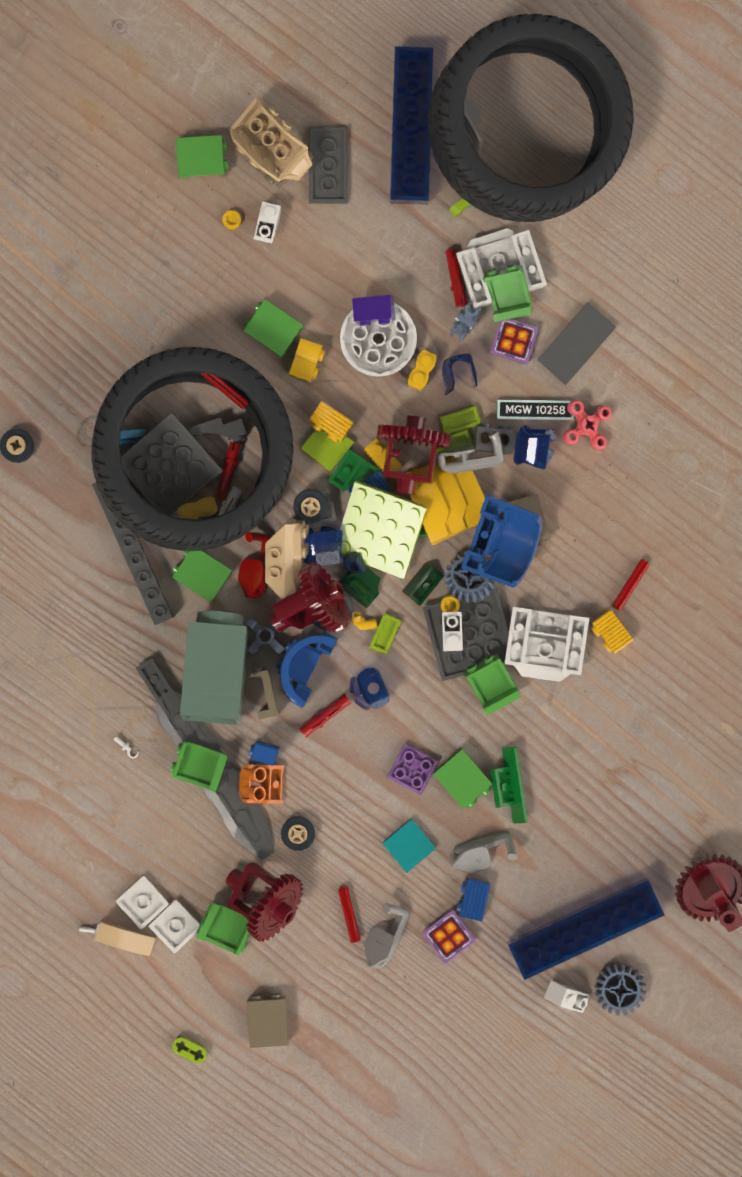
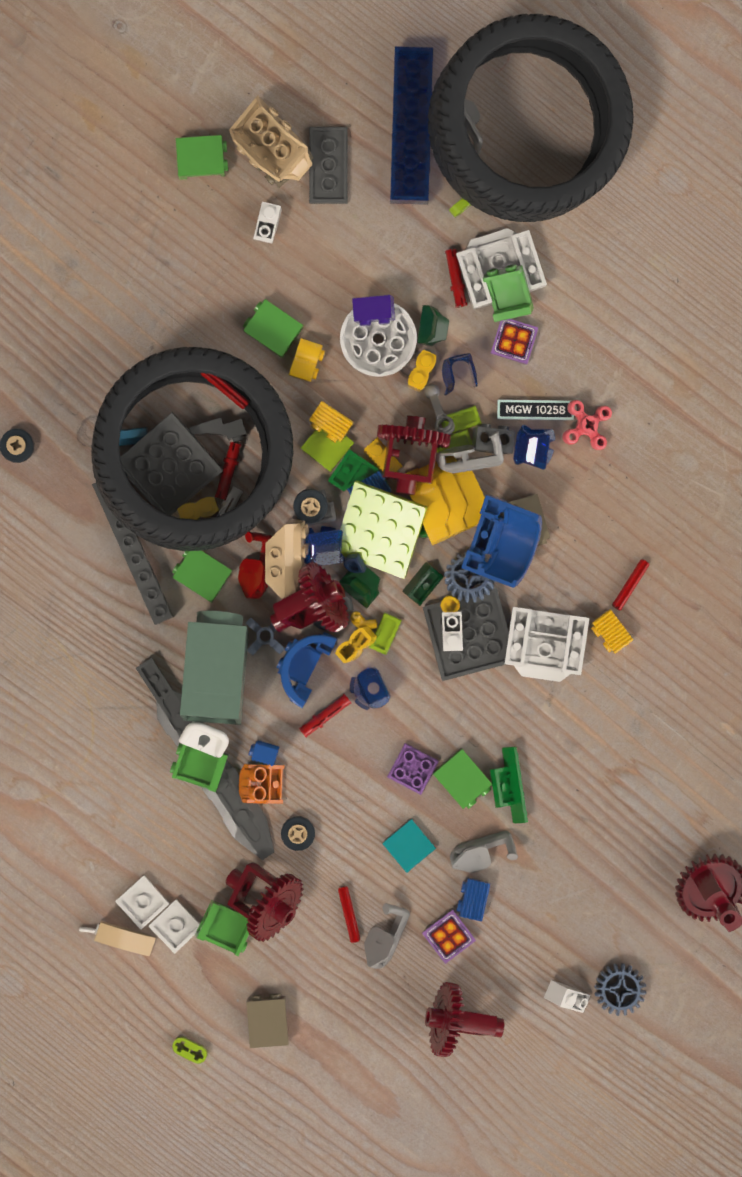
(125, 746): white hand -> none
(204, 739): none -> white piece
(231, 219): yellow tile -> none
(269, 691): dark tan panel -> none
(359, 640): none -> yellow brick
(432, 326): none -> dark green slope
(432, 392): none -> light grey piece
(448, 1019): none -> dark red piece
(465, 321): sand blue pin -> none
(492, 683): bright green panel -> none
(576, 343): dark grey tile -> none
(585, 928): clear blue brick -> none

